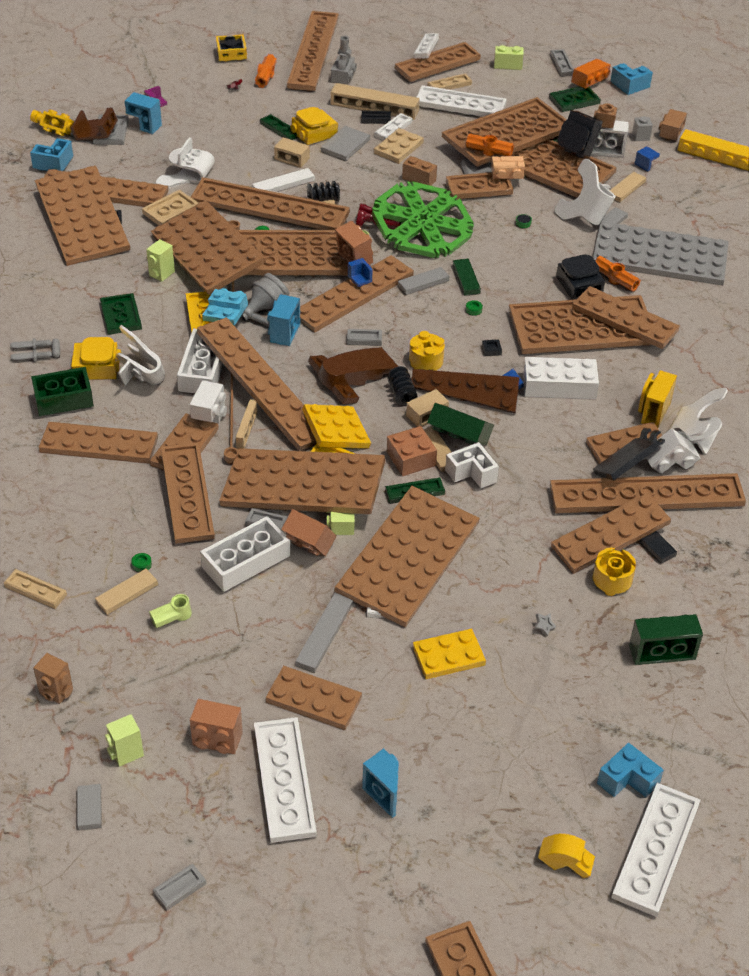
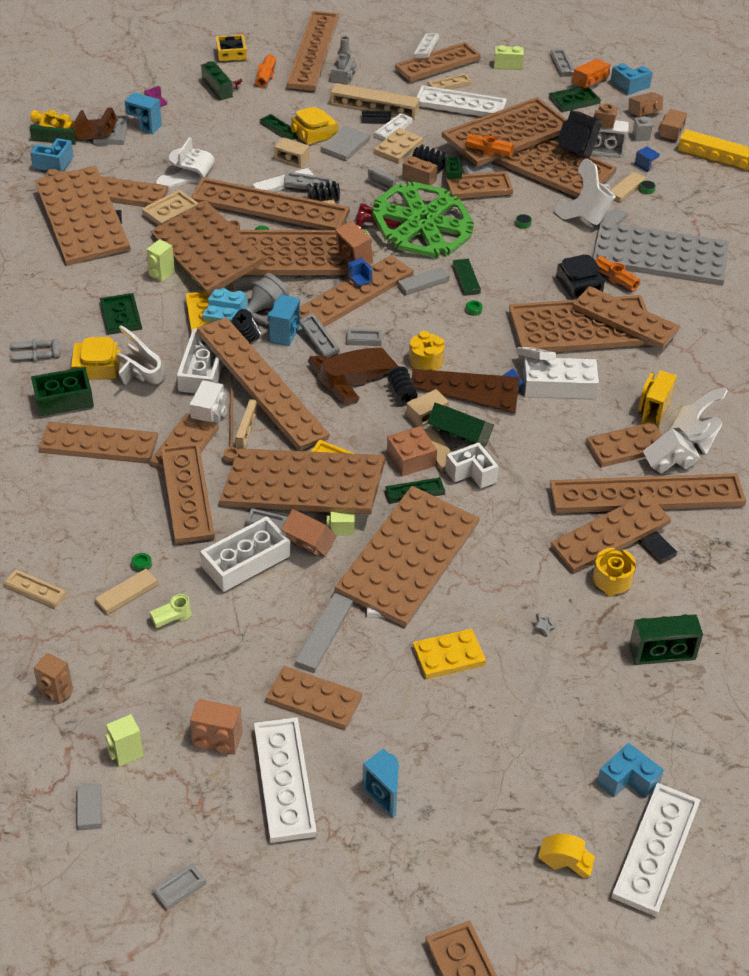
(50, 134): none -> dark green tile
(216, 80): none -> dark green brick
(246, 325): none -> black piece
(300, 180): none -> light grey tile
(319, 335): none -> light grey tile
(336, 426): yellow plate -> none
(381, 178): none -> light grey tile
(430, 156): none -> black piece
(453, 167): none -> dark green tile
(491, 347): black tile -> none
(508, 167): light nougat brick -> none
(536, 353): none -> white tile
(629, 455): black tile -> none
(645, 104): none -> medium nougat brick
(647, 187): none -> tile

